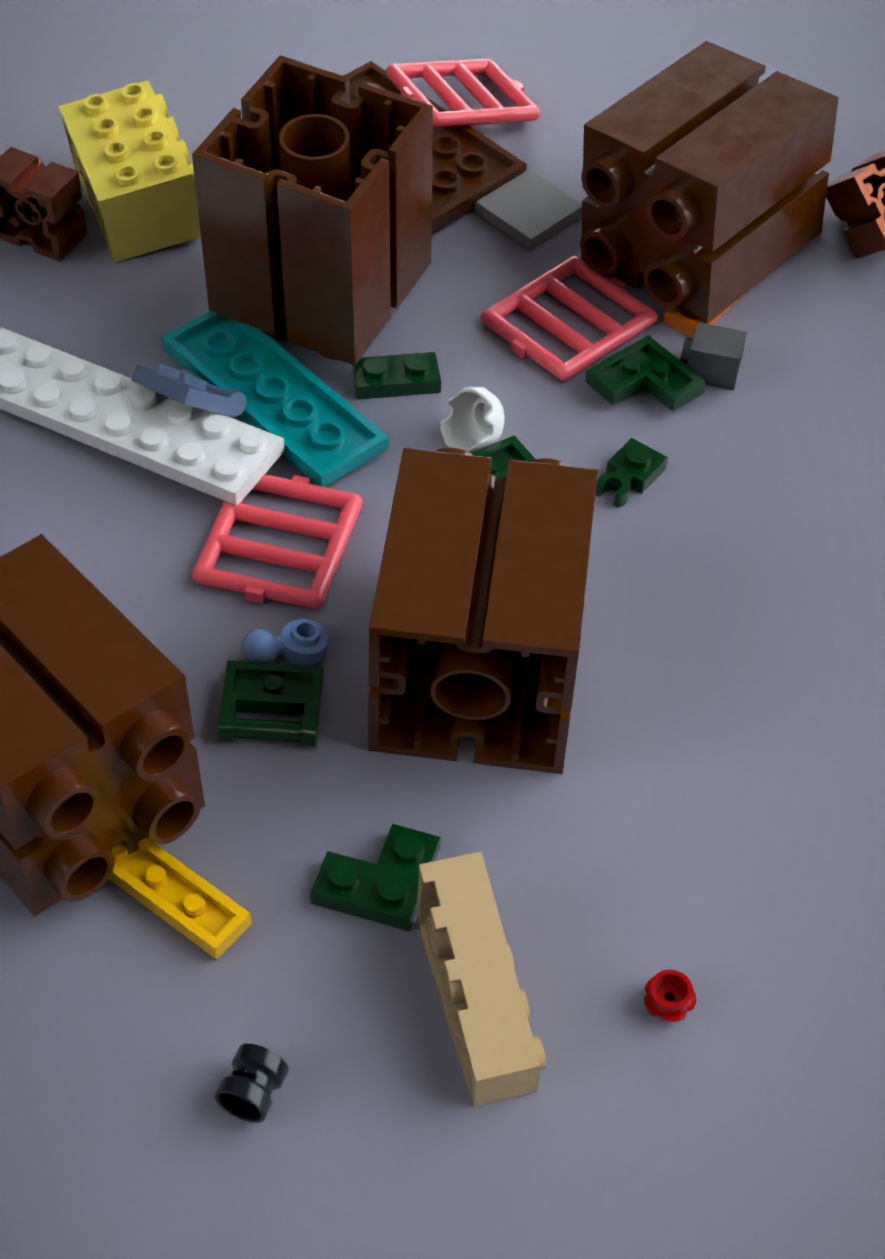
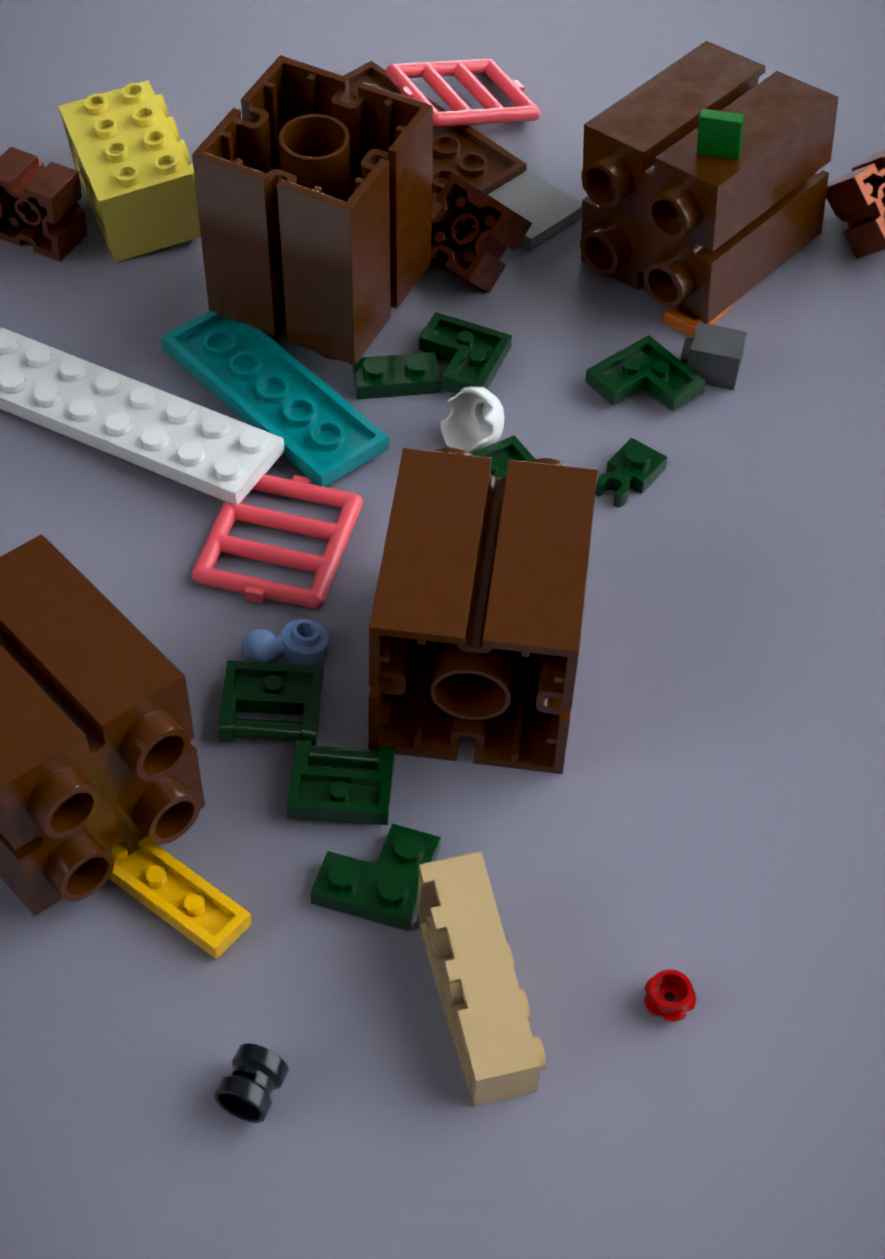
(190, 389): sand blue plate -> none
(341, 793): none -> dark green plate
(472, 348): none -> dark green plate
(474, 232): none -> copper brick
(587, 351): coral bar -> none
(720, 134): none -> green tile

